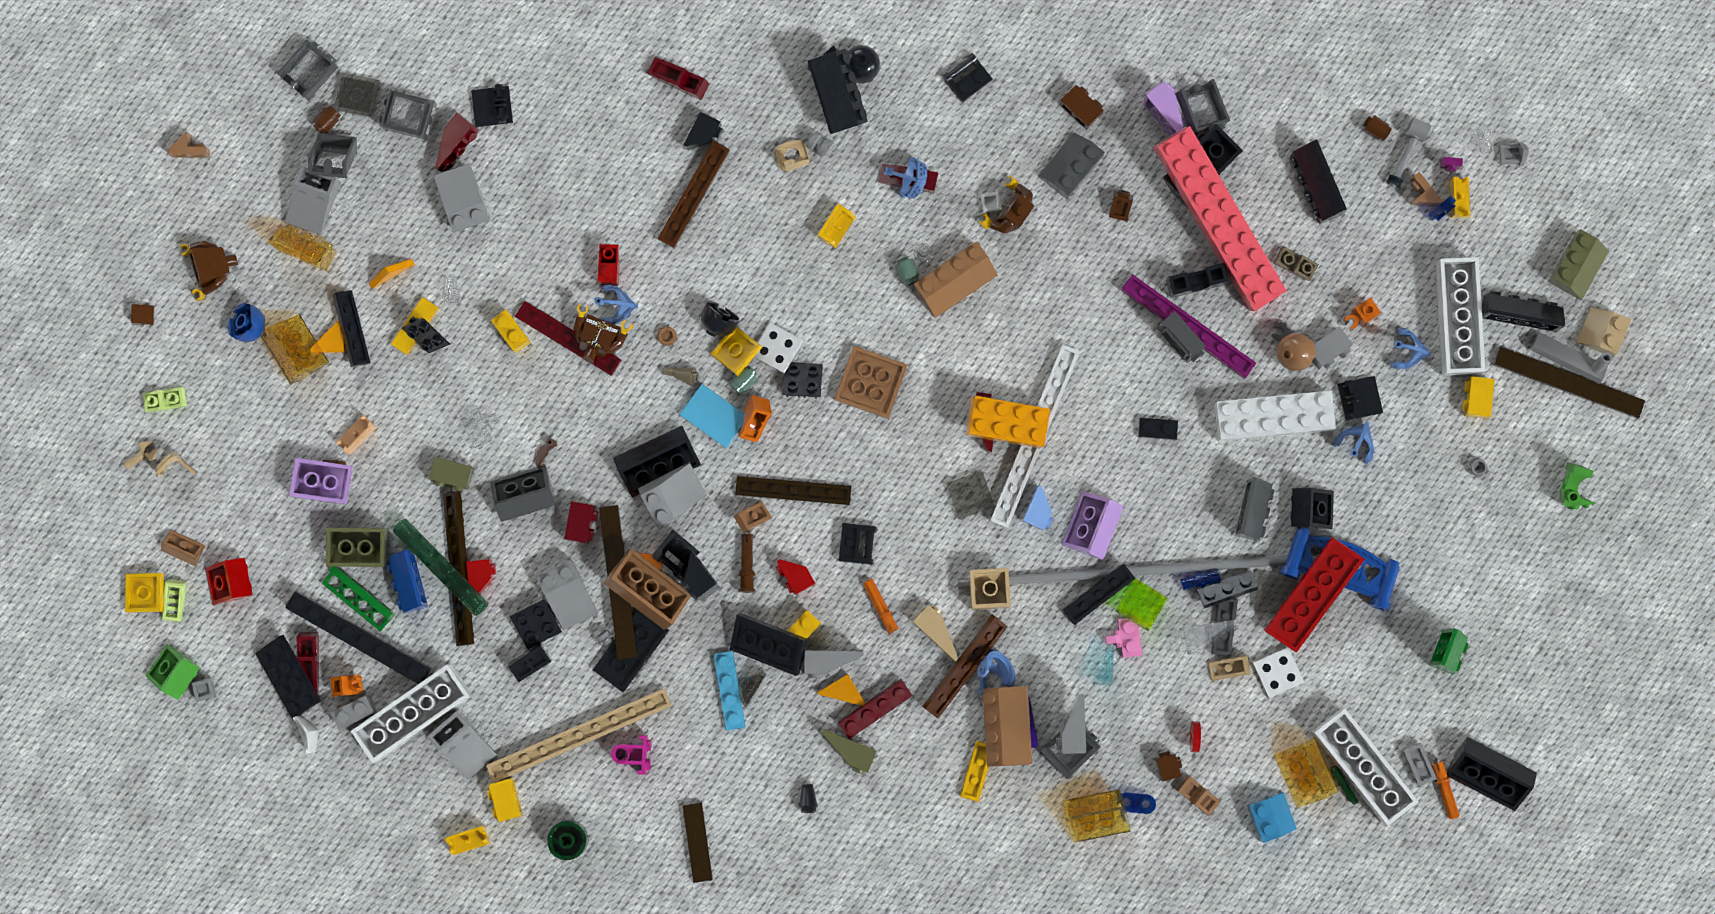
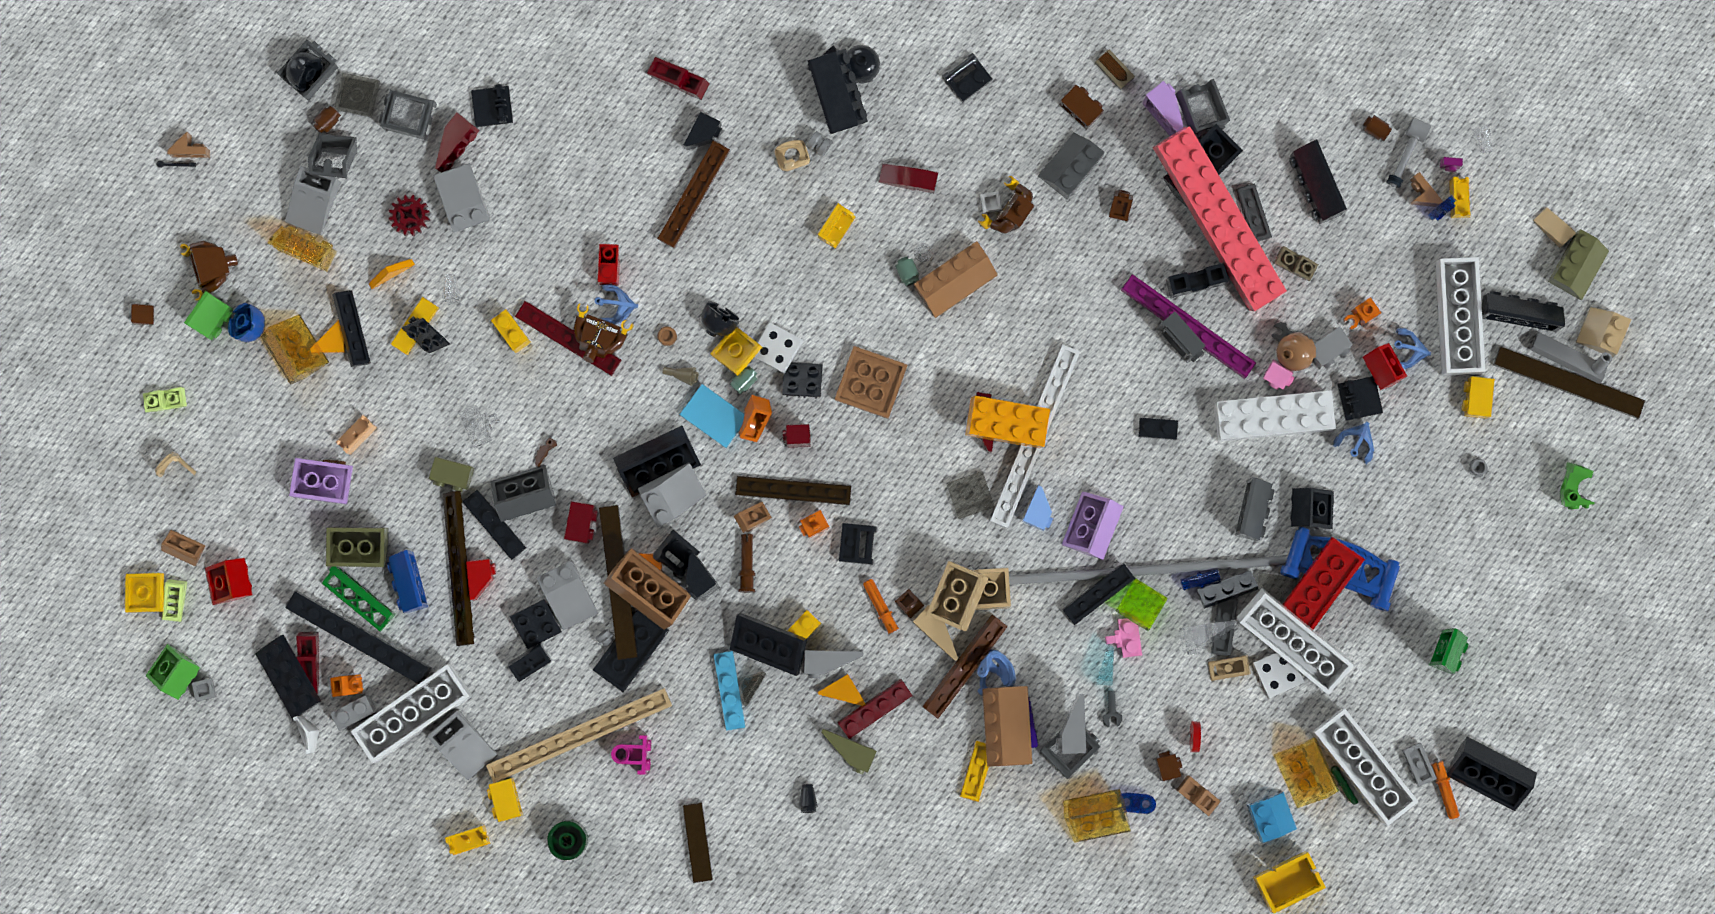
(141, 455): tan bar -> none
(160, 164): none -> black hinge
(209, 316): none -> bright green slope
(303, 69): none -> black cylinder
(413, 209): none -> dark red gear
(440, 567): clear green piece -> none
(491, 522): none -> black plate
(797, 436): none -> dark red brick
(797, 576): red slope -> none
(813, 524): none -> orange brick
(909, 603): none -> reddish brown slope
(920, 179): medium blue helmet -> none
(957, 596): none -> tan brick
(1112, 710): none -> dark grey bar
(1114, 69): none -> tile
(1254, 212): none -> dark grey tile
(1278, 375): none -> bright pink brick
(1289, 882): none -> yellow piece
(1295, 641): none -> white brick
(1384, 366): none -> red brick
(1513, 154): light grey tile -> none
(1554, 227): none -> tan slope

